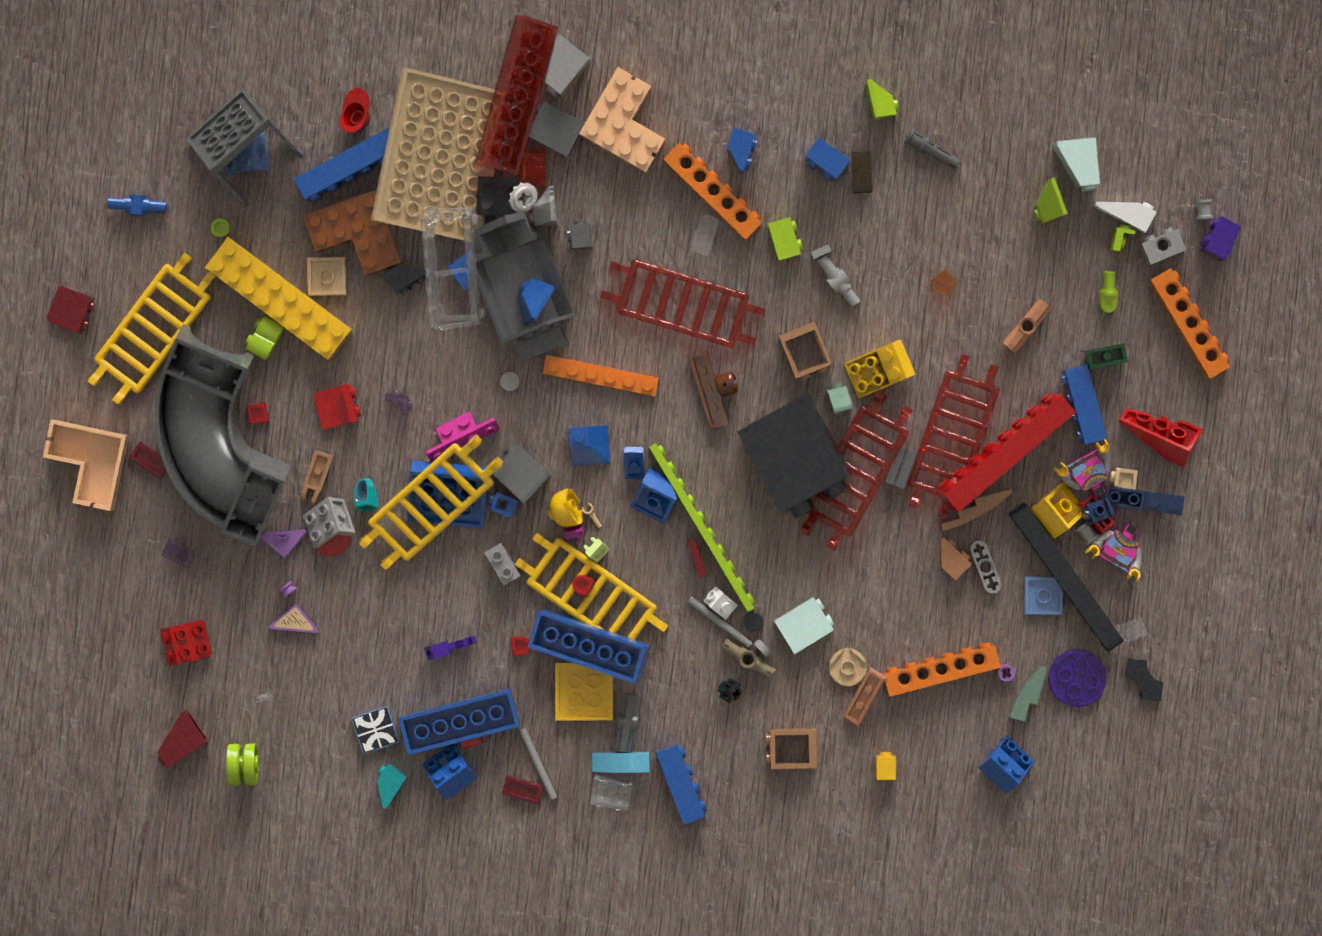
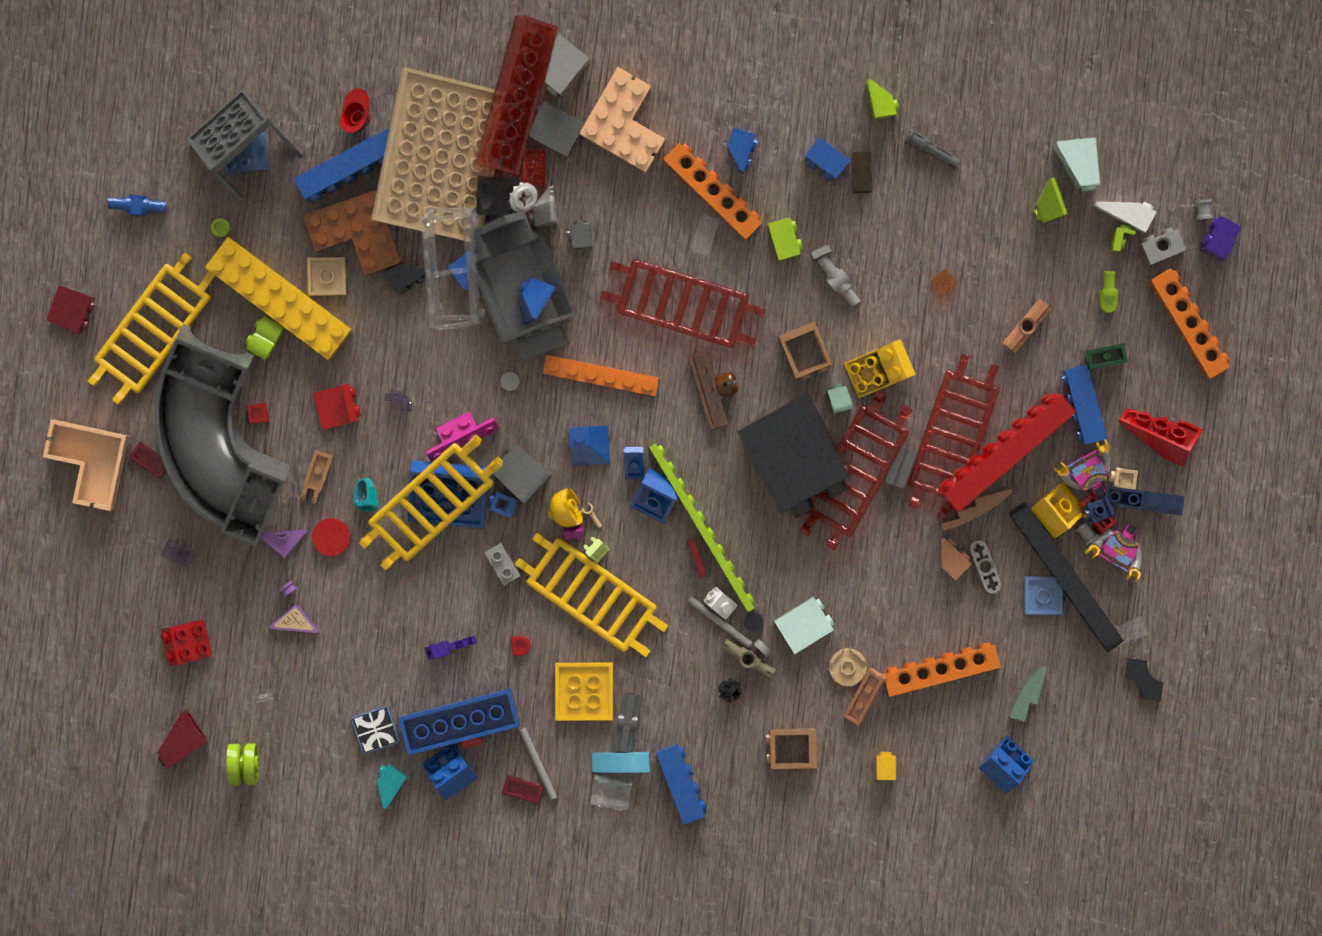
(328, 520): light grey bracket -> none
(582, 585): red tile -> none
(589, 646): blue brick -> none
(1011, 671): medium lavender bush -> none
(1077, 678): dark purple tile -> none

